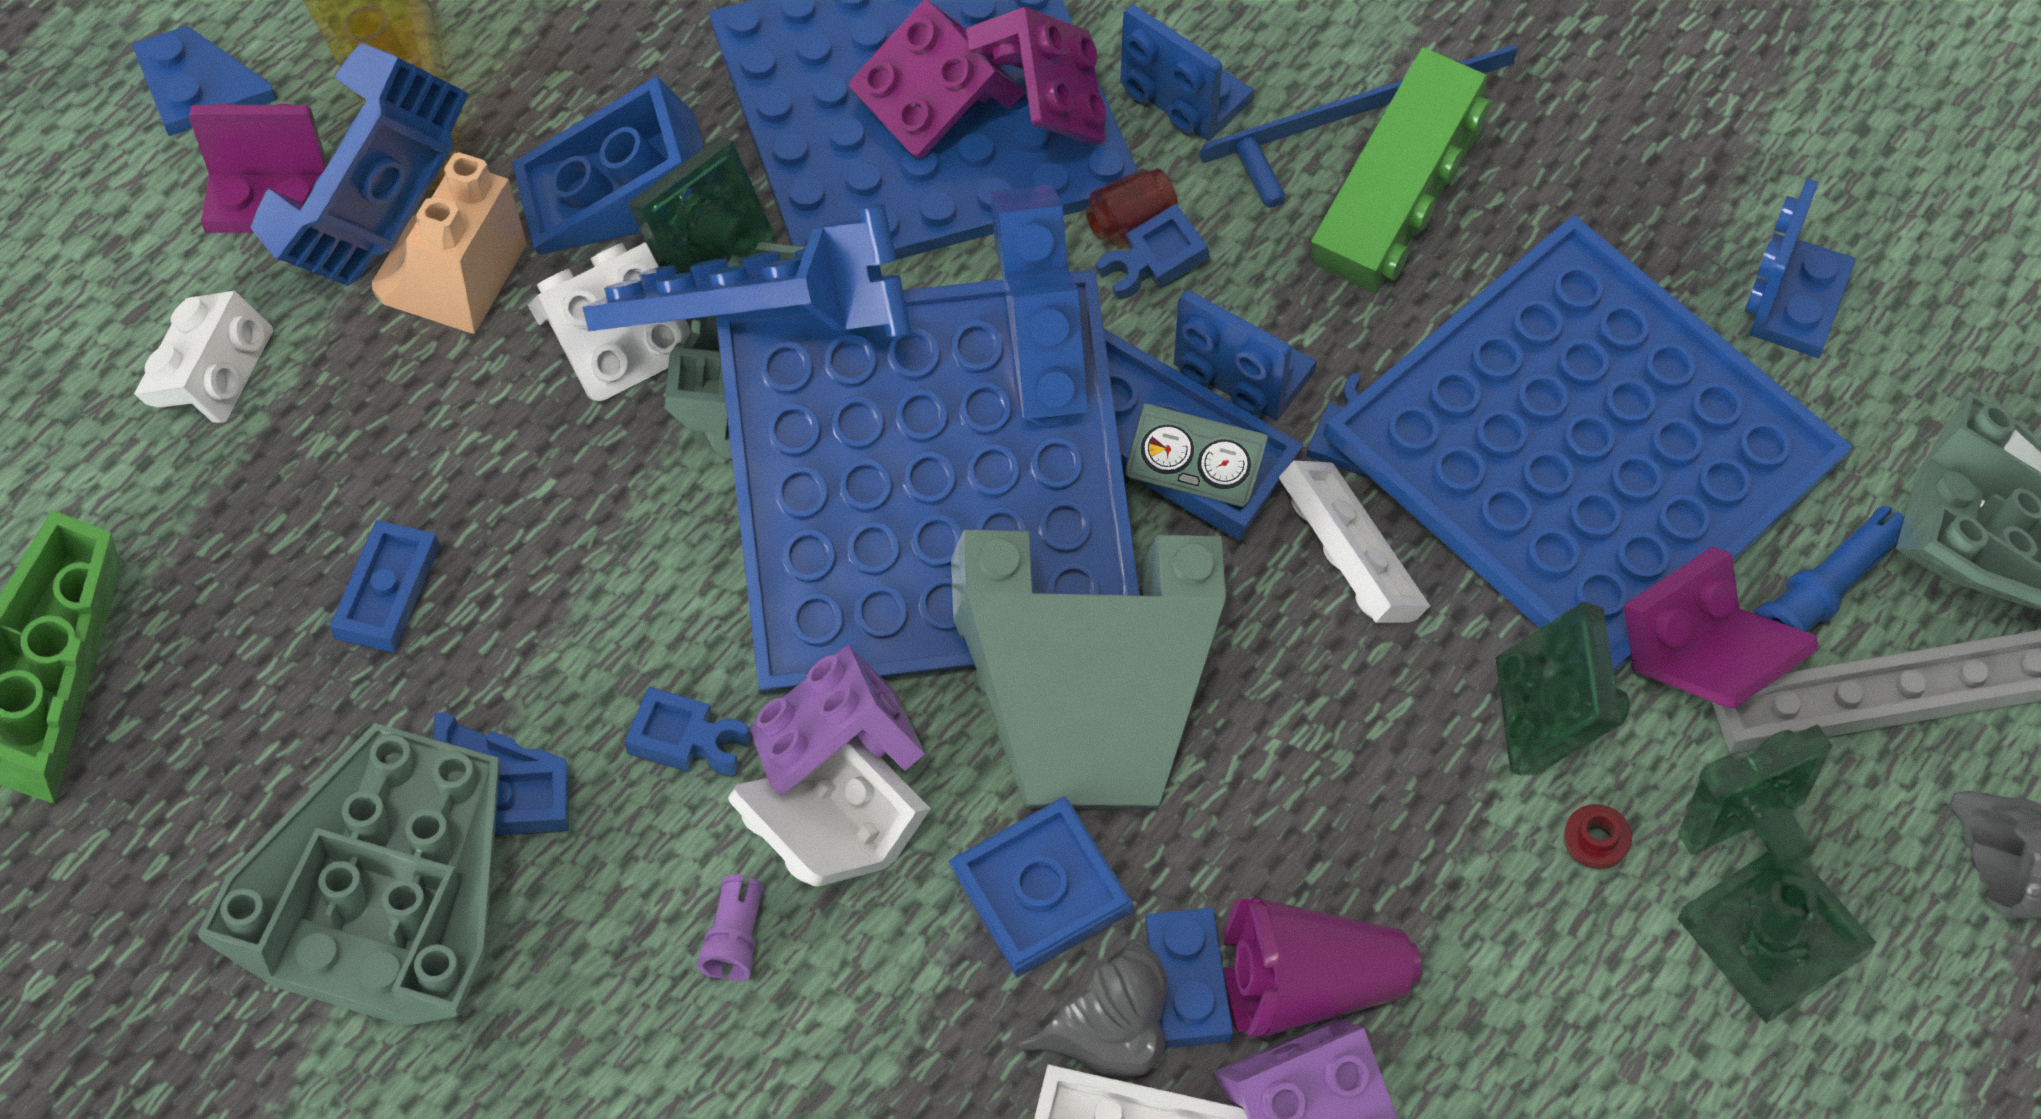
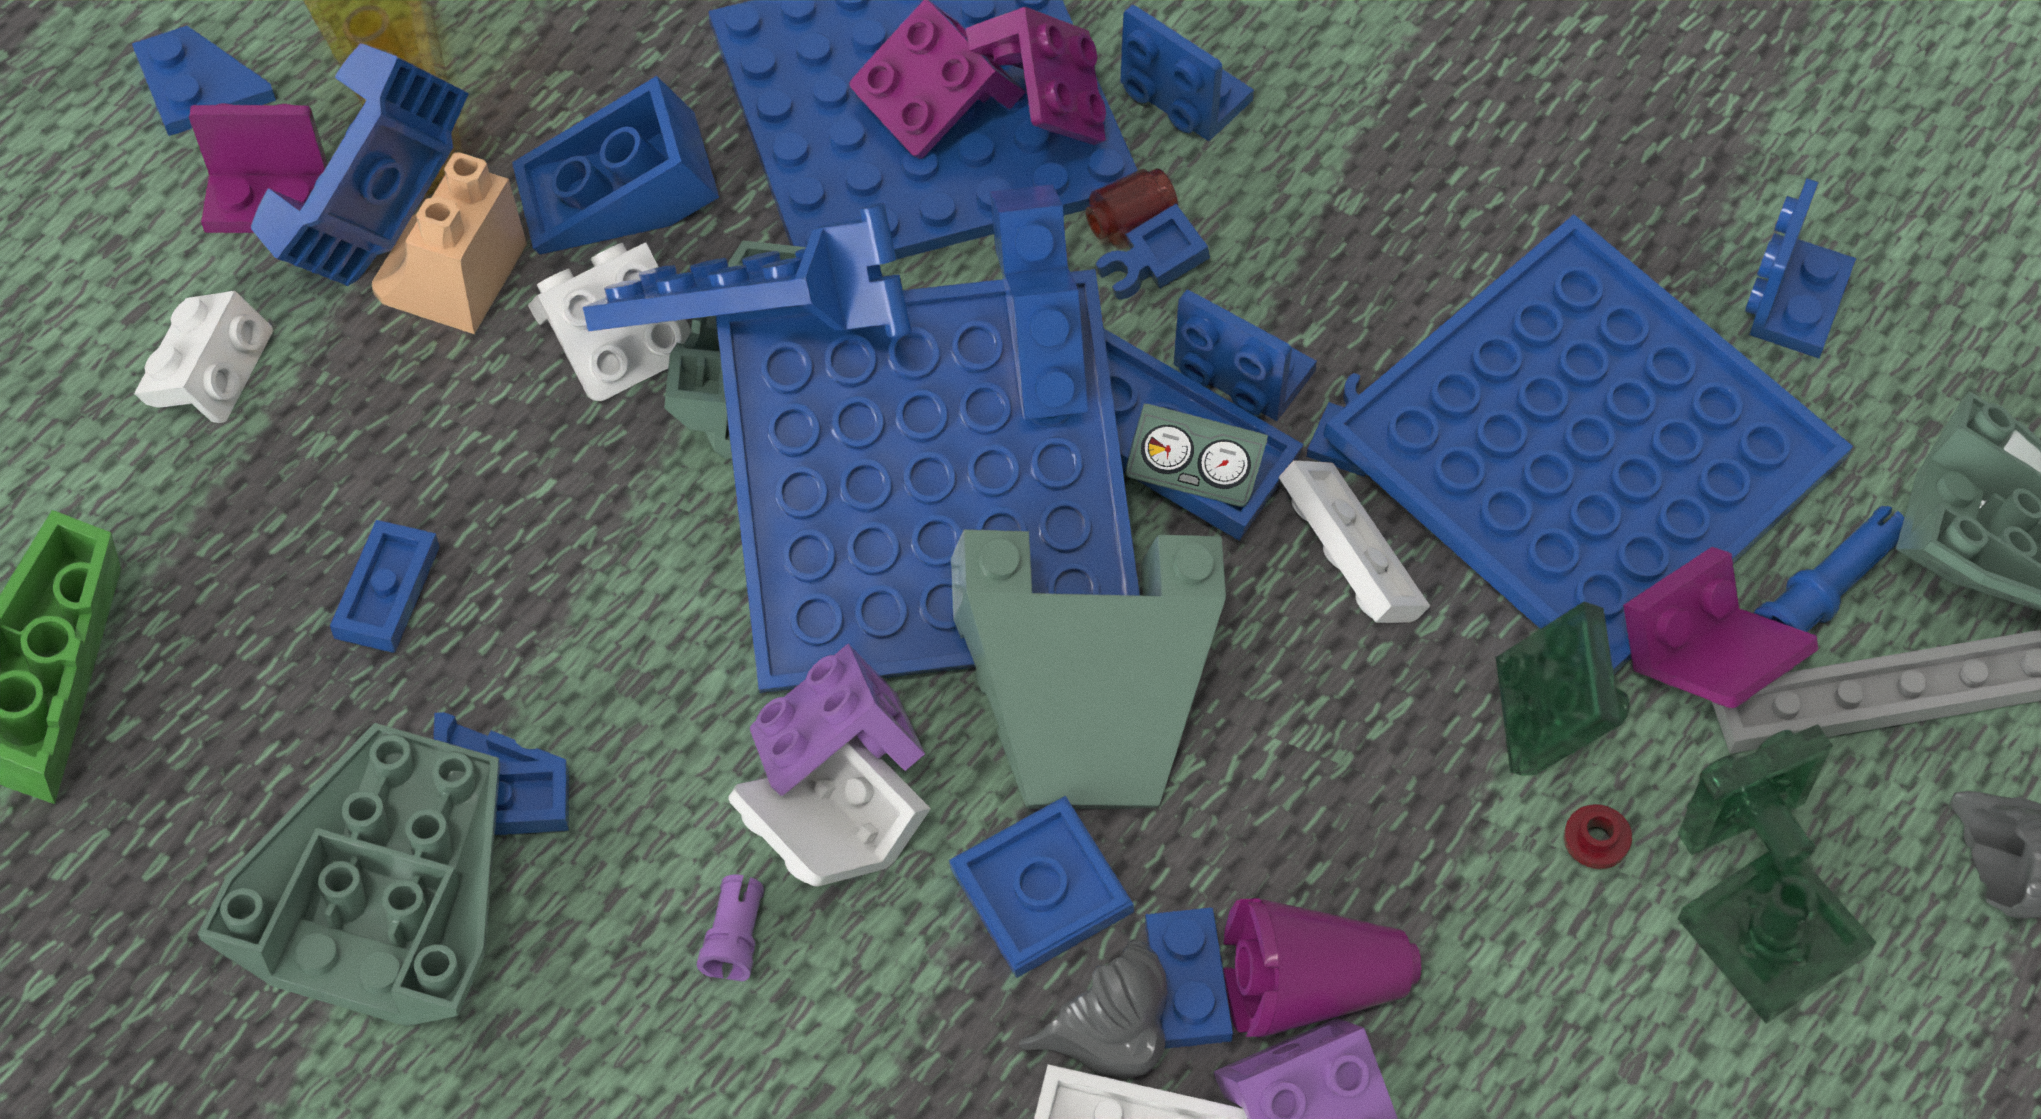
(678, 728): blue plate -> none
(701, 219): clear green plate -> none
(1248, 142): blue piece -> none
(1402, 171): bright green wedge -> none

